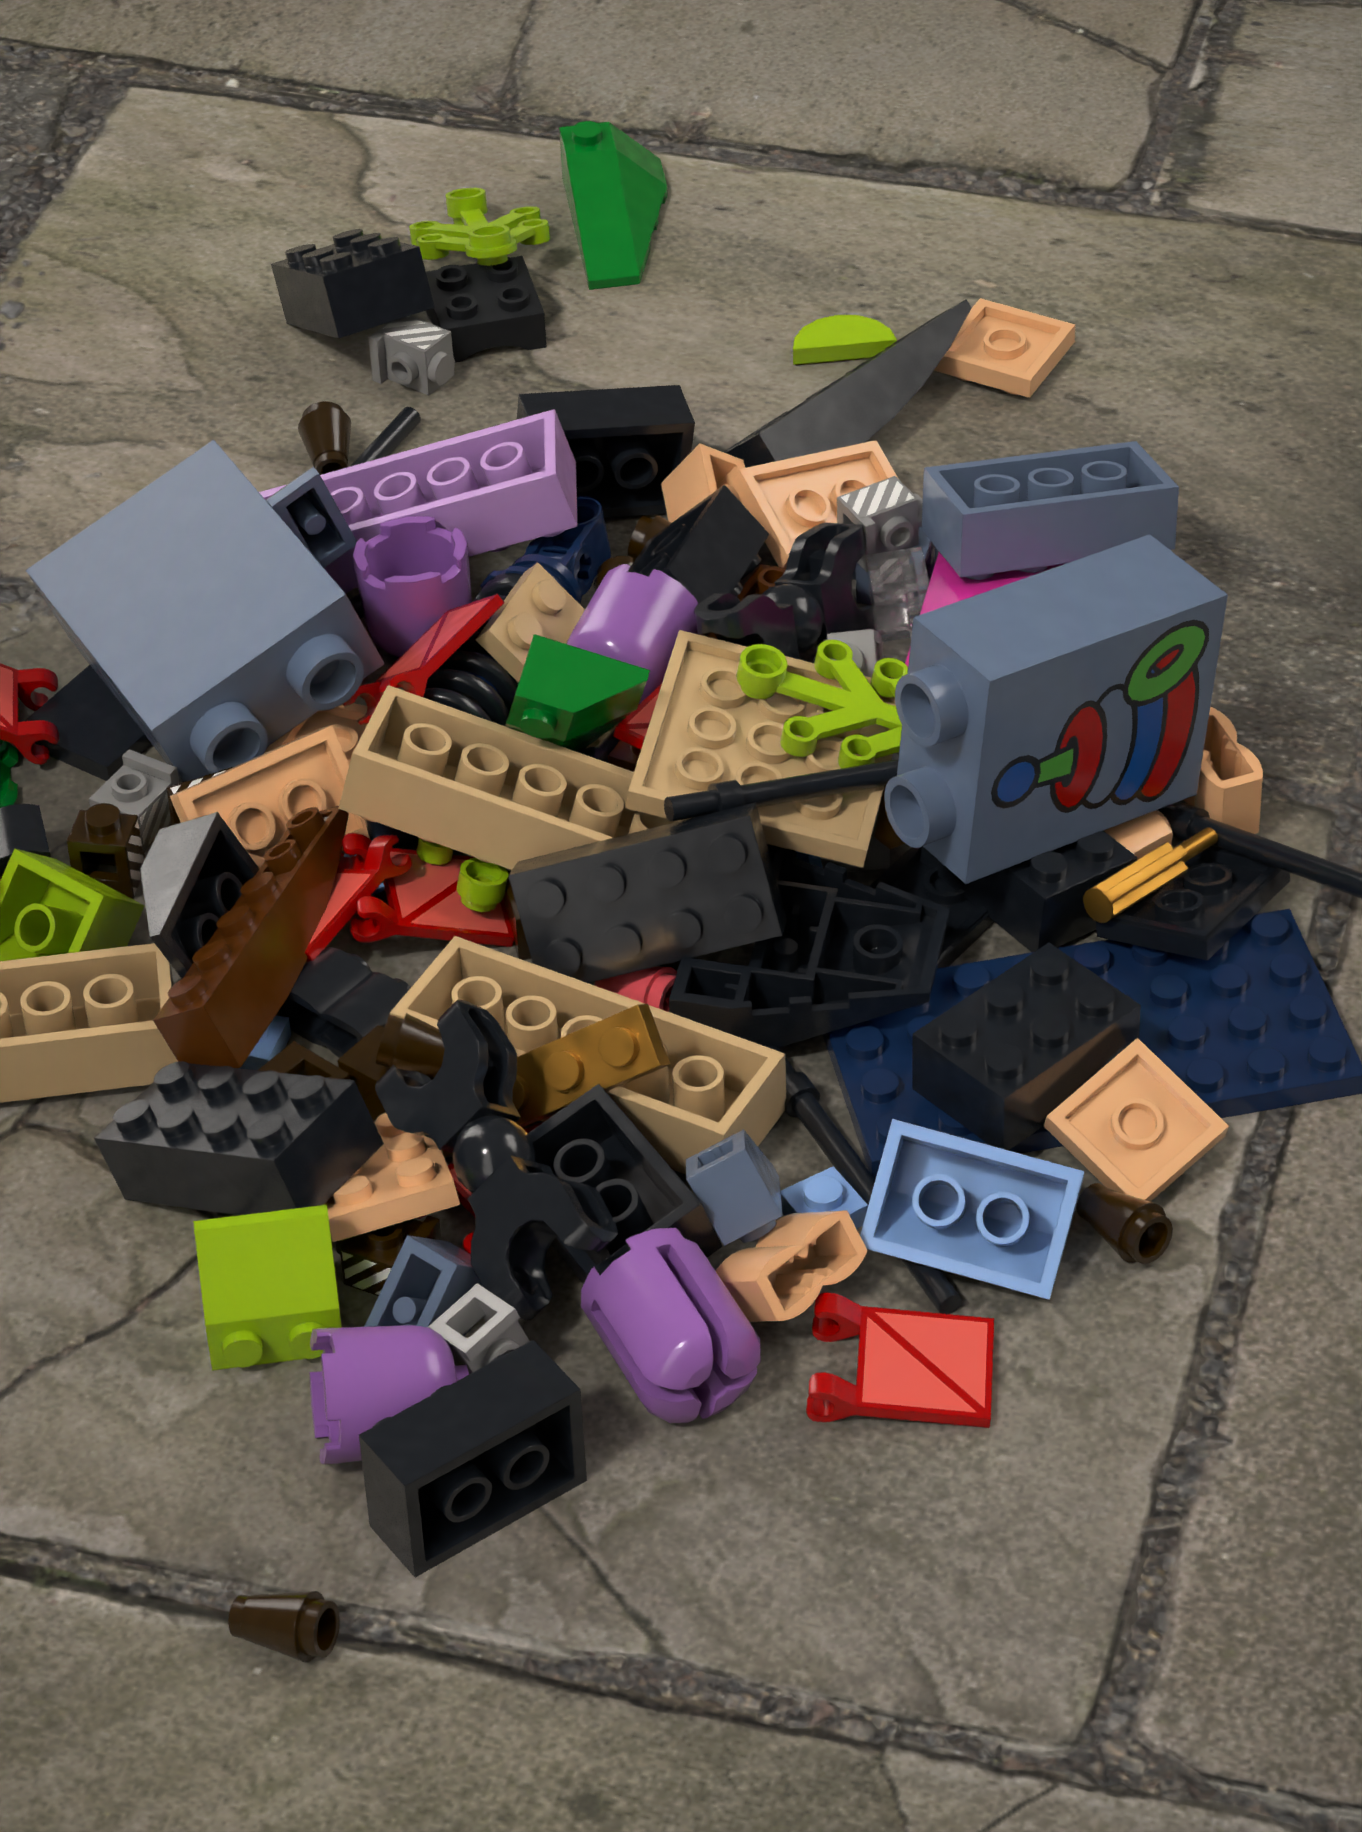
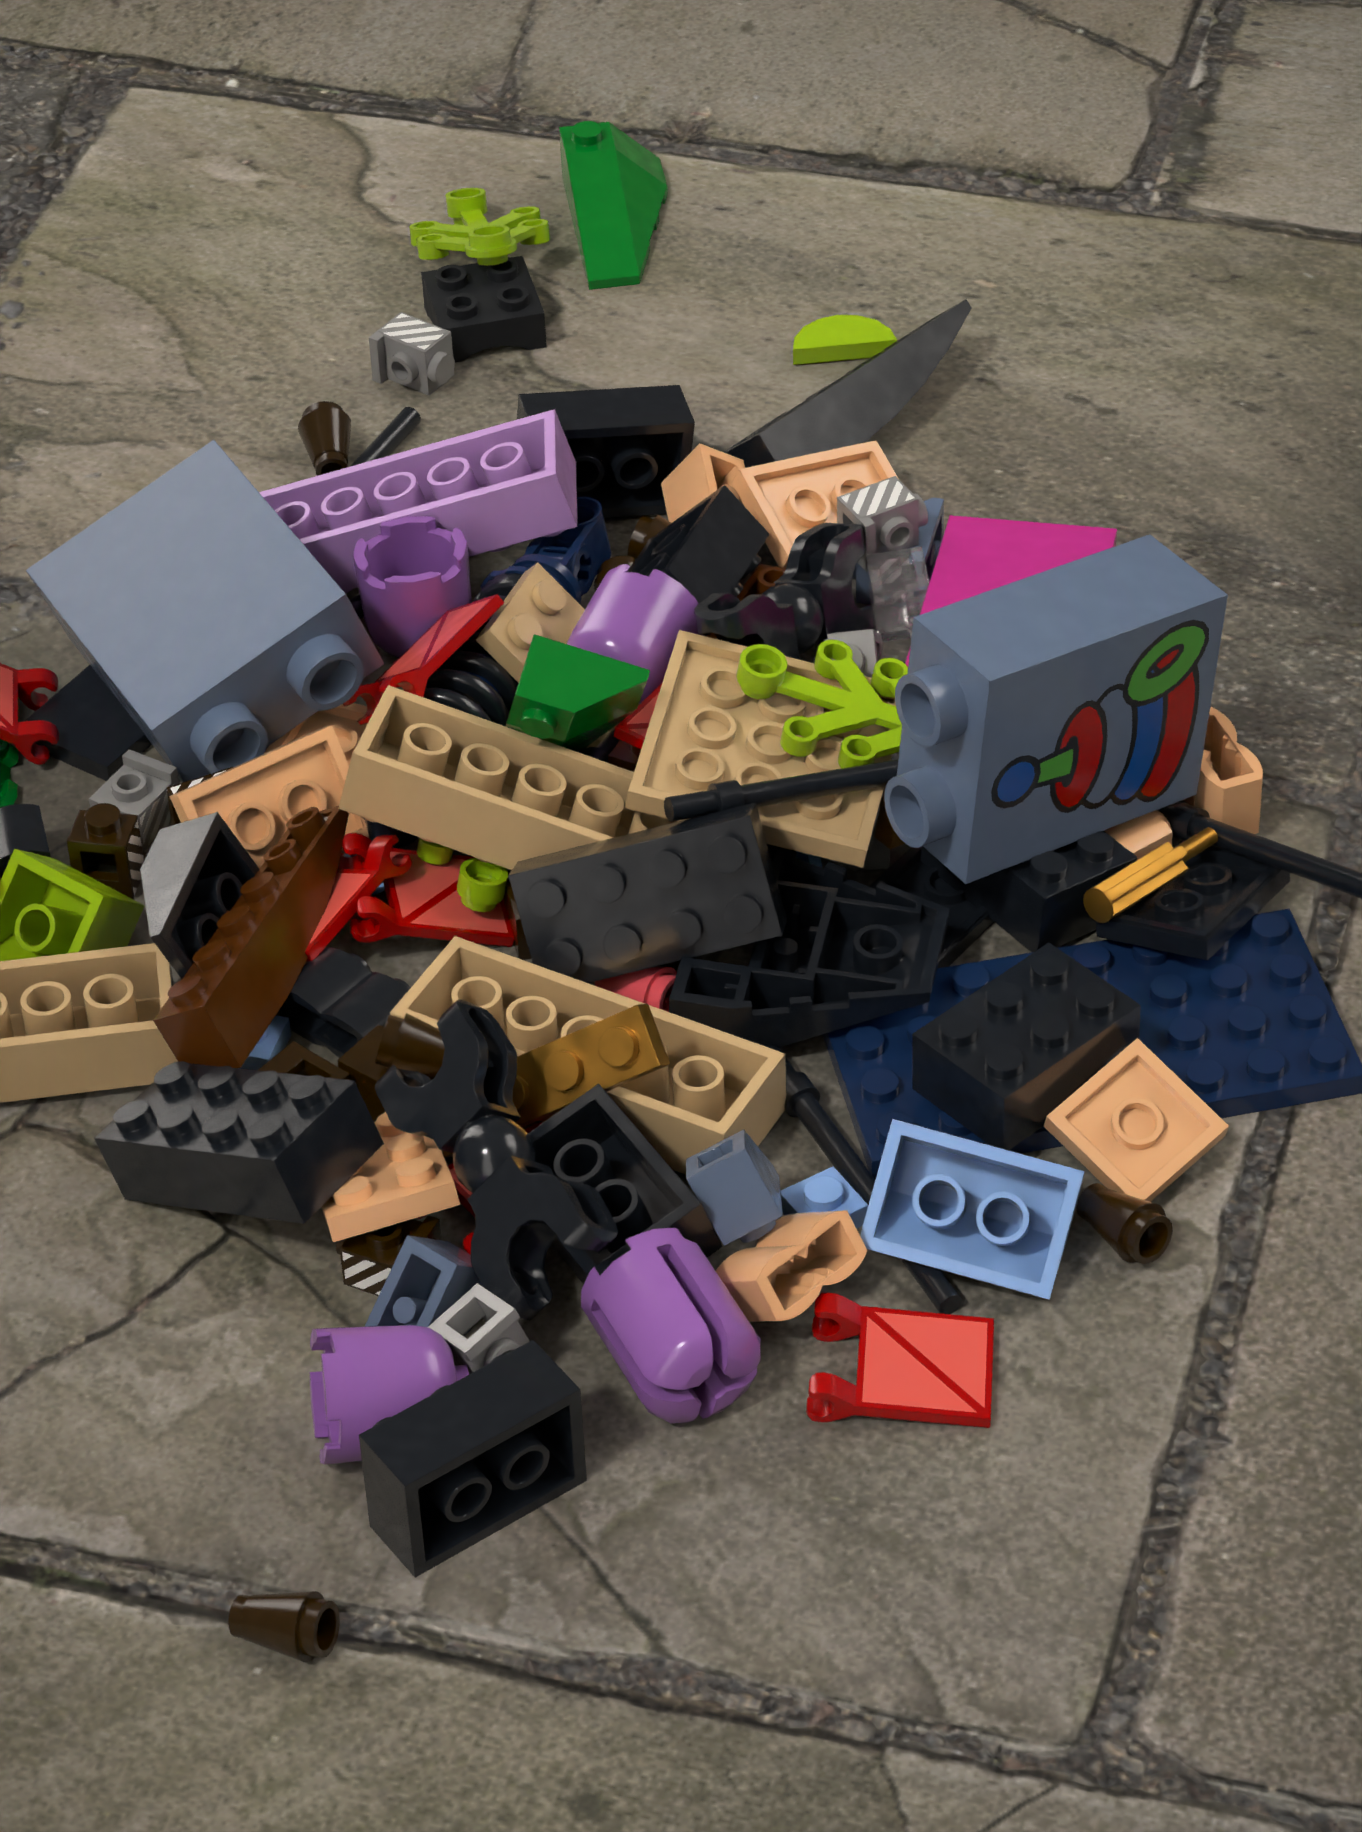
(266, 1285): lime slope -> none
(314, 517): sand blue slope -> none
(352, 283): black brick -> none
(1007, 348): light nougat plate -> none
(1046, 507): sand blue brick -> none

